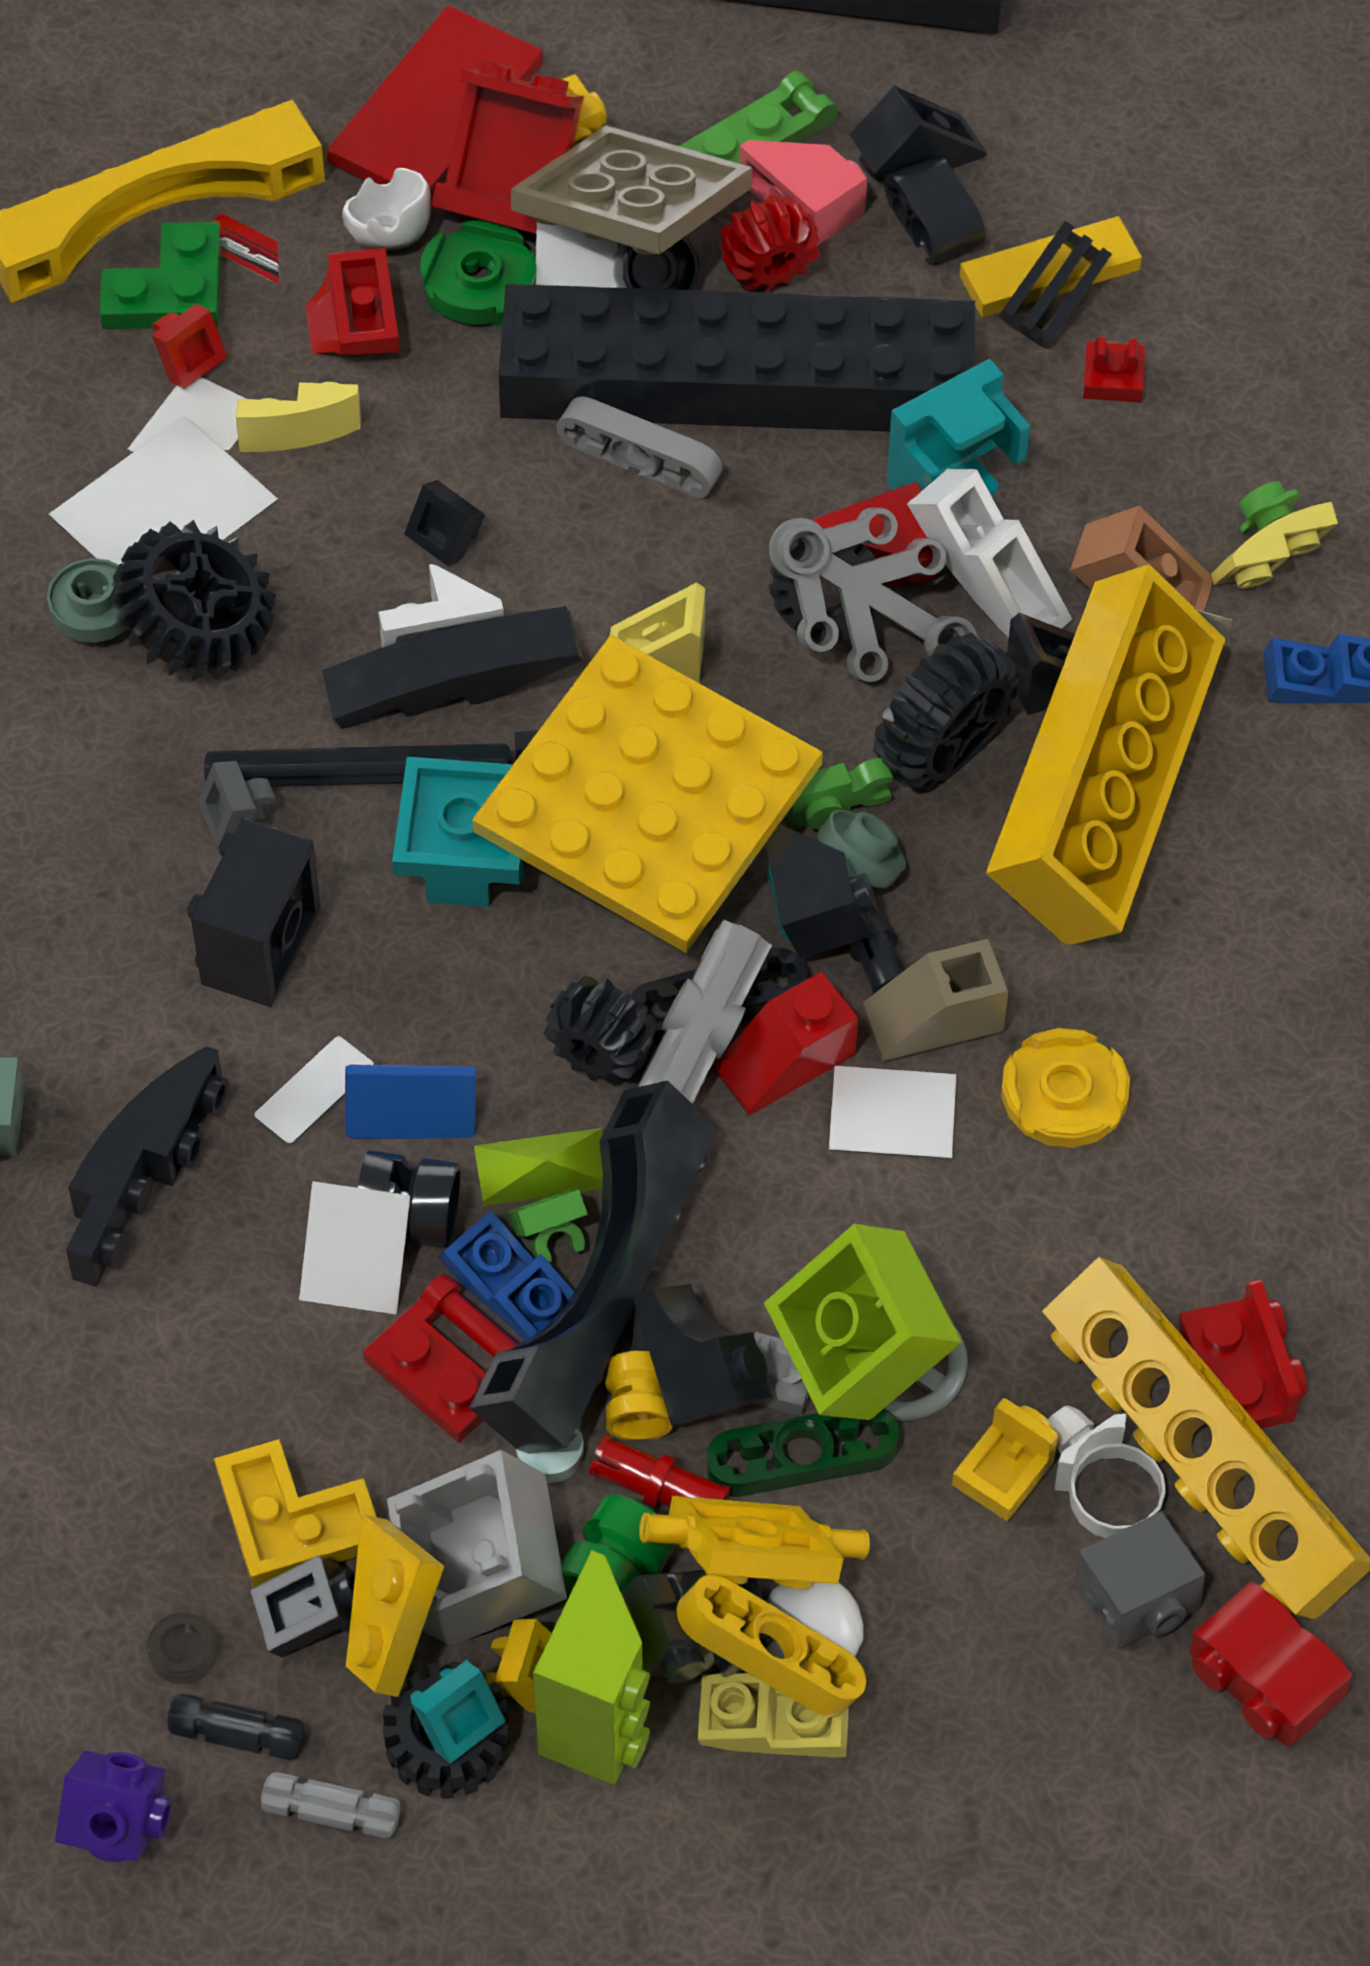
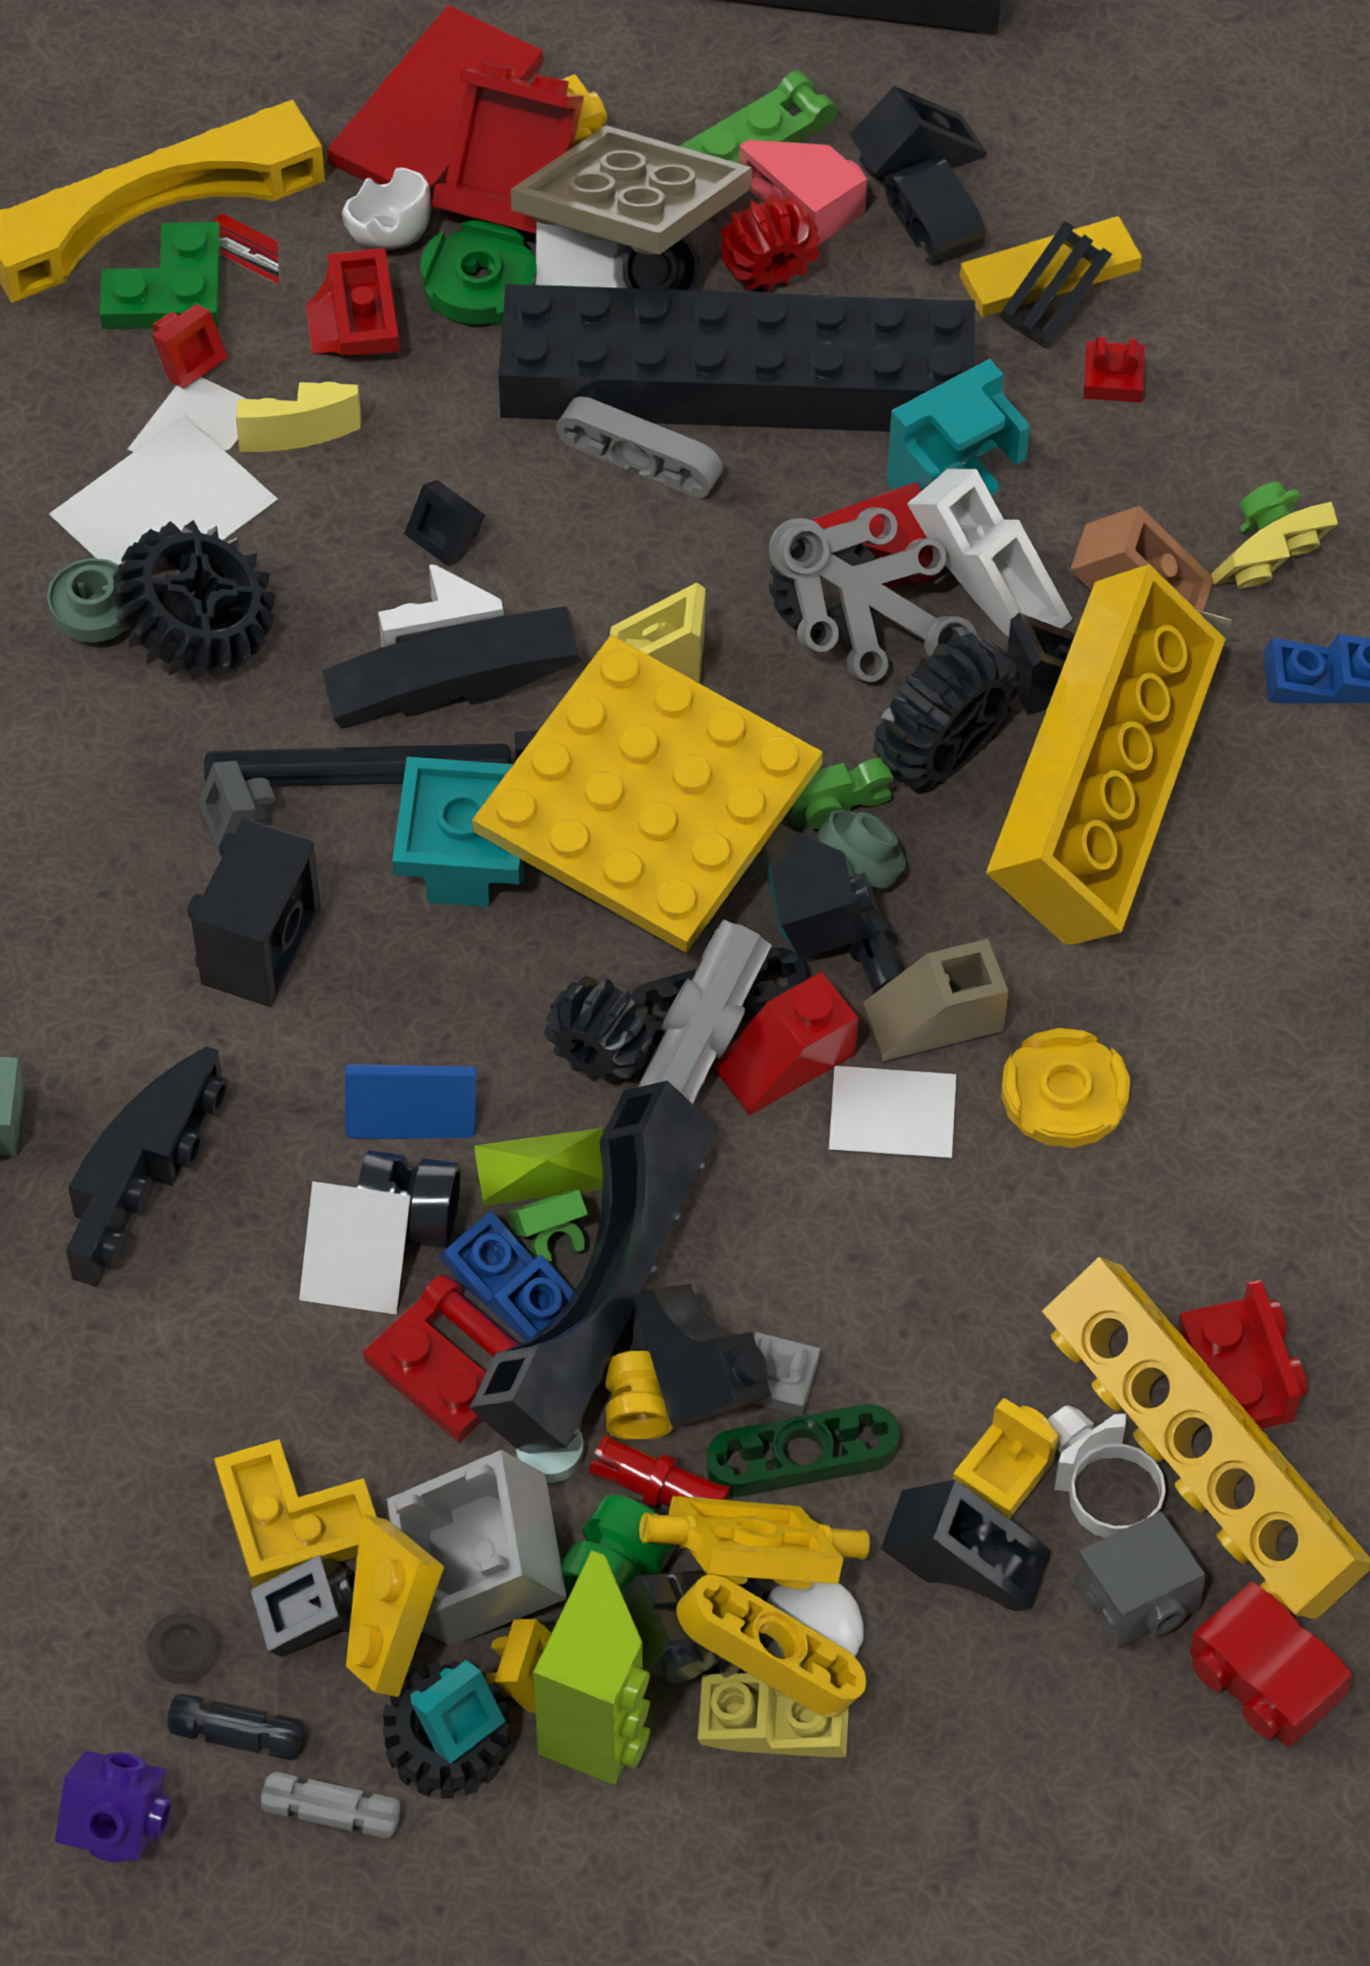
(310, 1091): white sticker -> none
(868, 1328): lime piece -> none
(963, 1541): none -> black arch

